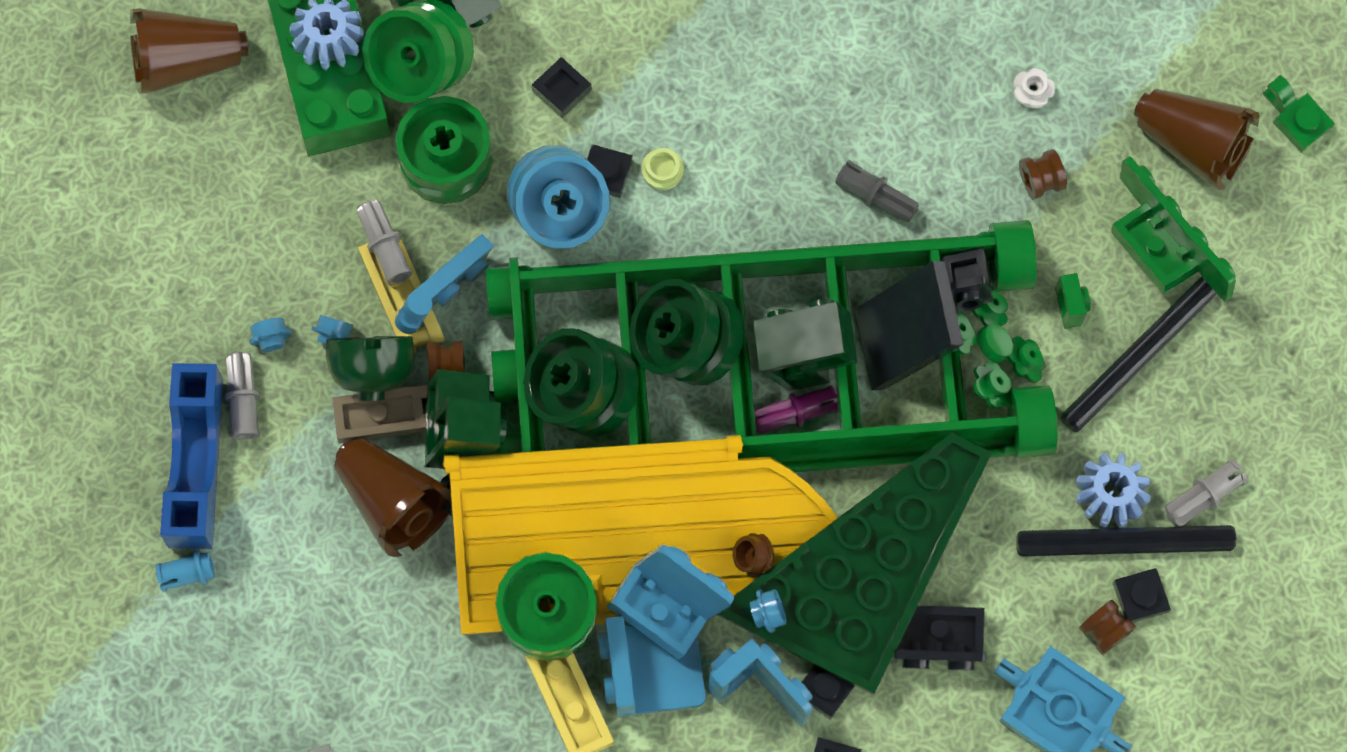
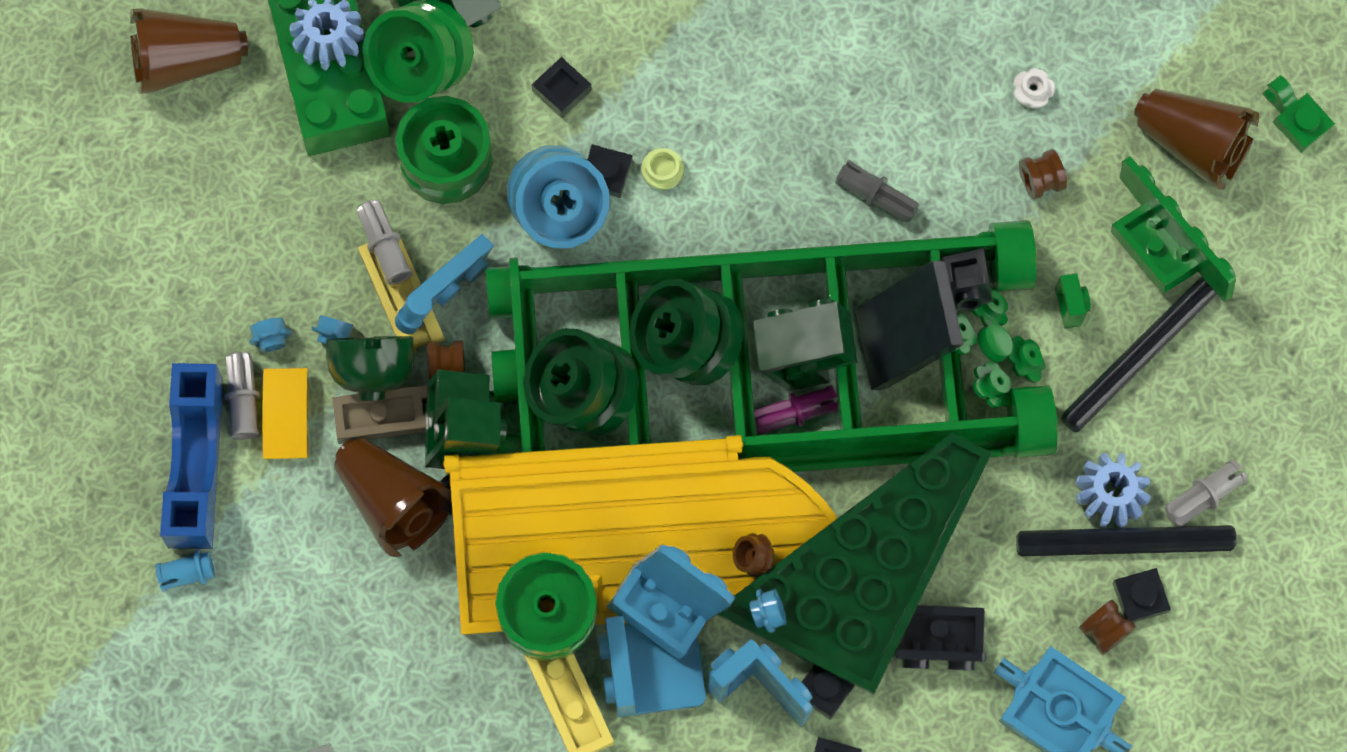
(285, 413): none -> yellow slope

